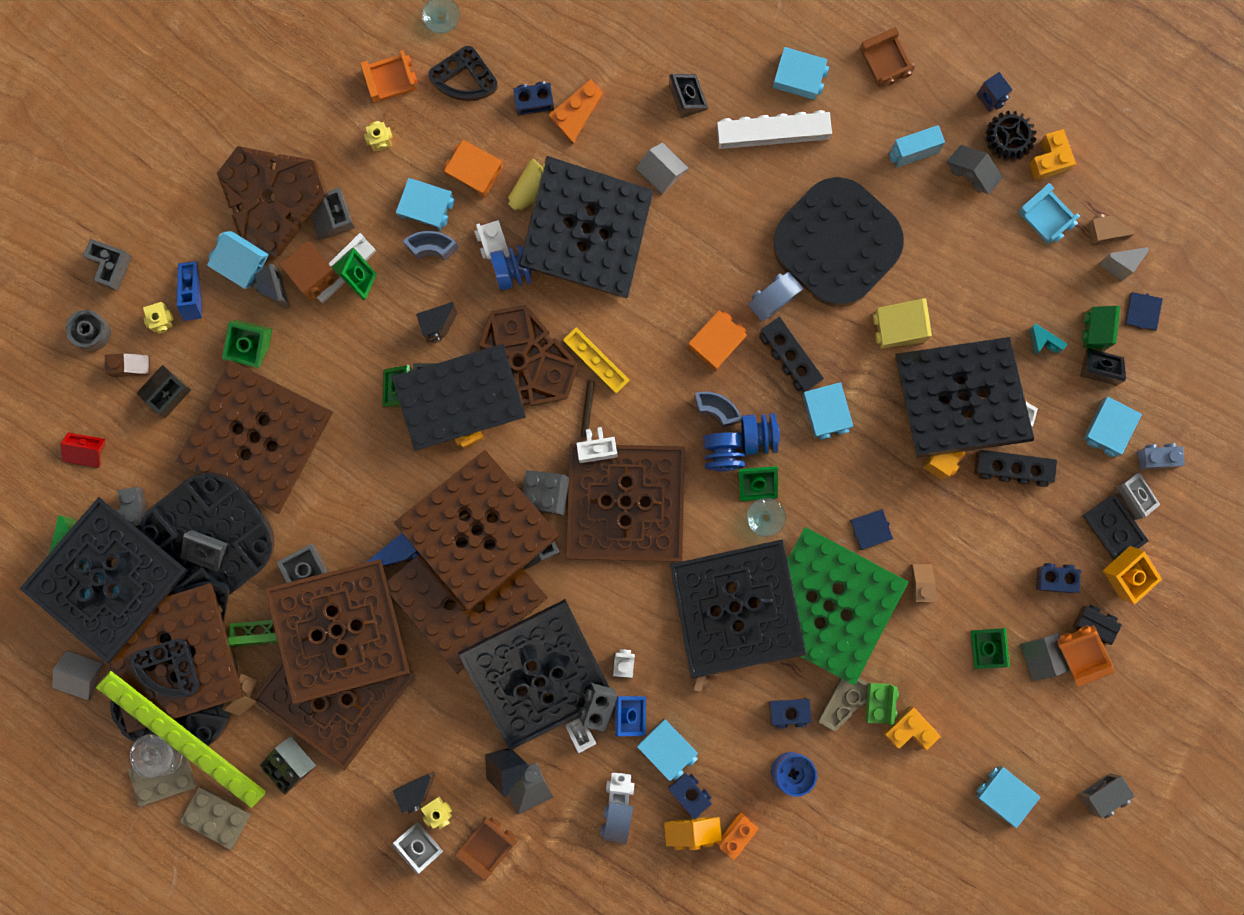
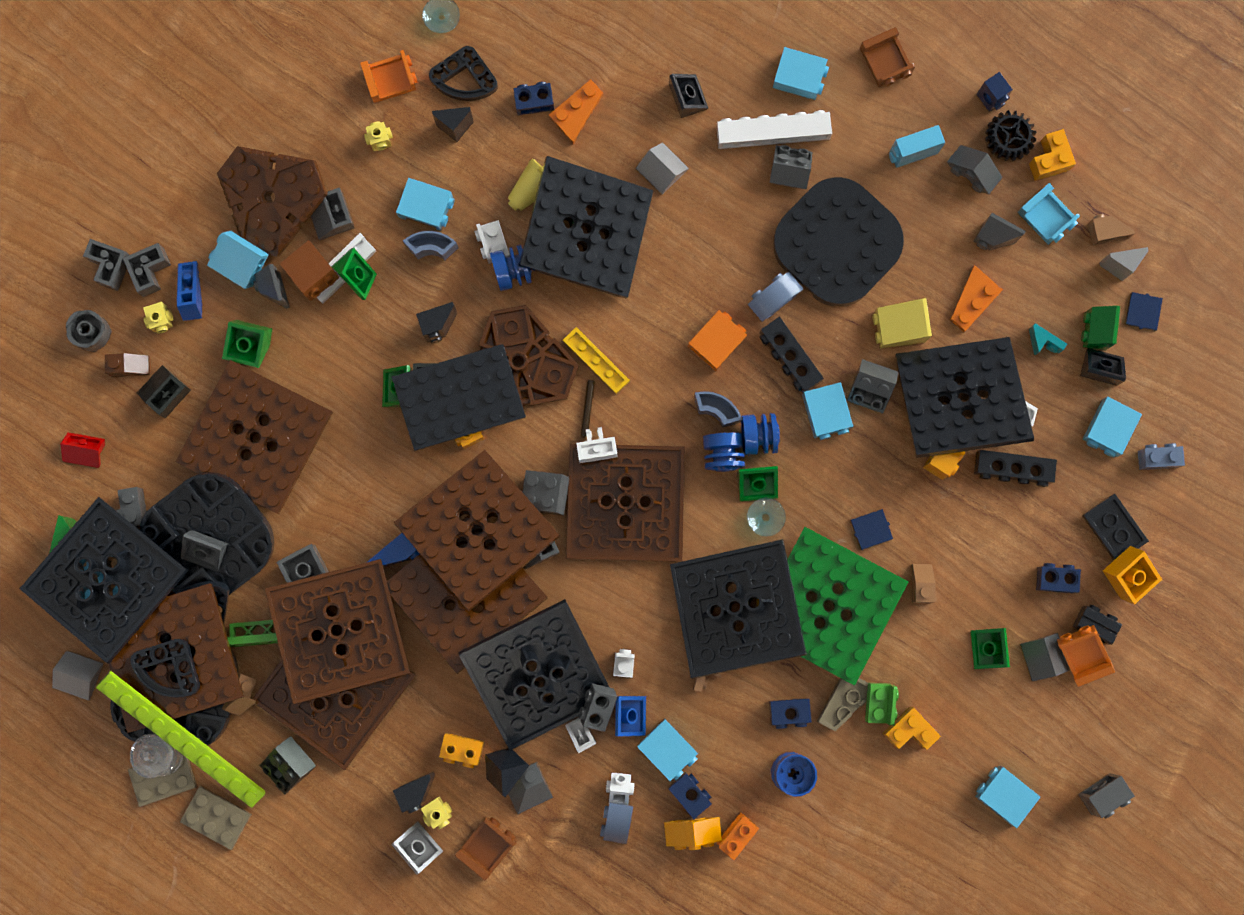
(142, 268): none -> dark grey brick
(454, 121): none -> black slope
(461, 749): none -> light orange brick
(473, 167): orange panel -> none
(791, 167): none -> dark grey slope
(872, 386): none -> dark grey slope
(975, 298): none -> orange wing
(997, 233): none -> dark grey slope
(1137, 496): light grey slope -> none

